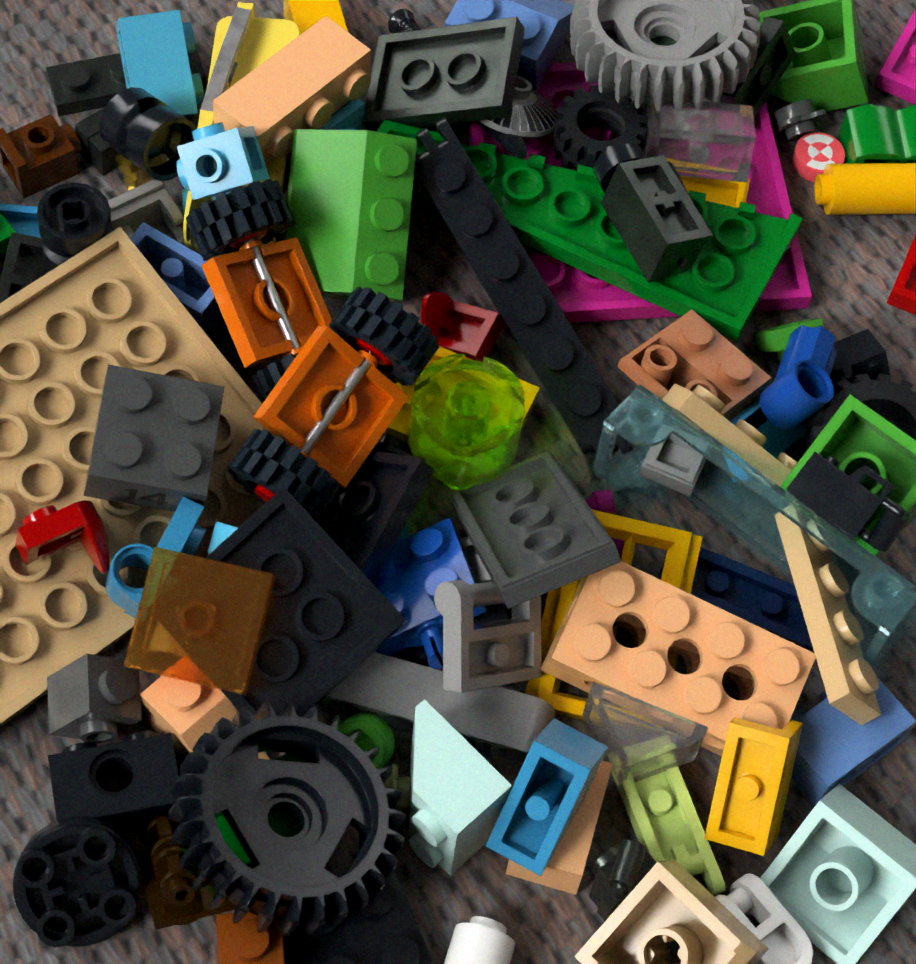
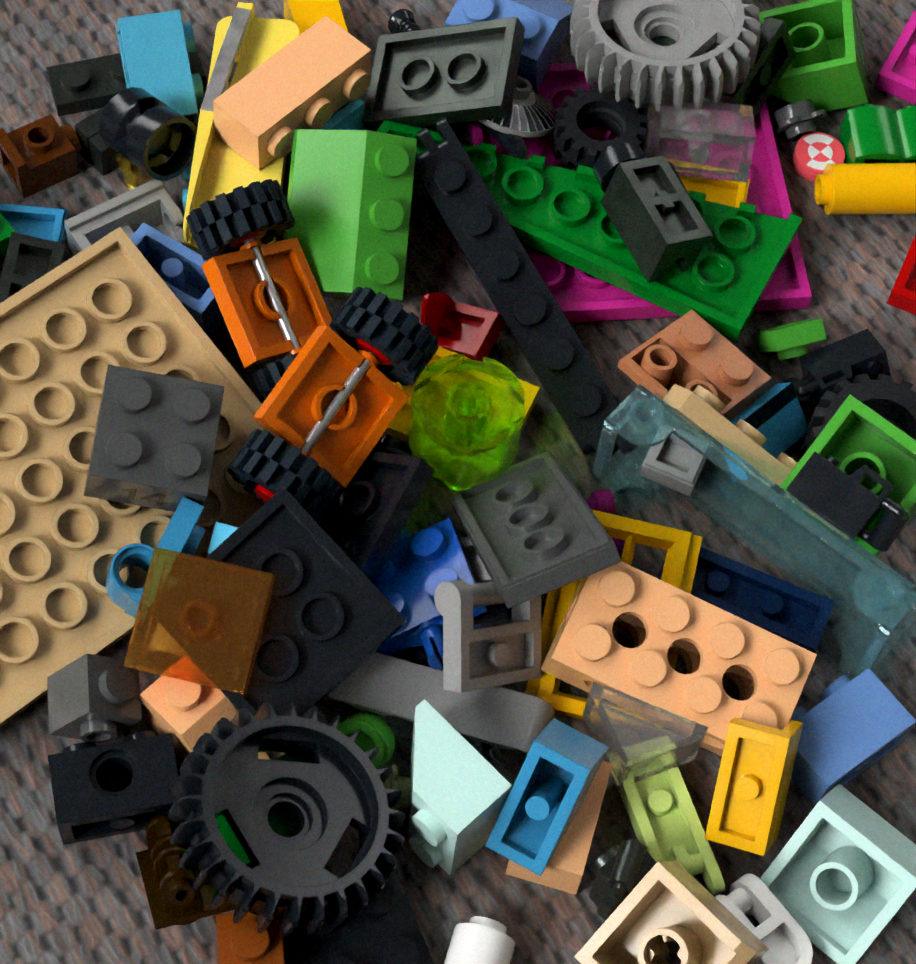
(55, 529): red plate -> none
(70, 221): black wheel -> none
(77, 882): black tile -> none
(220, 161): medium azure brick -> none
(802, 378): blue piece -> none
(830, 624): tan plate -> none

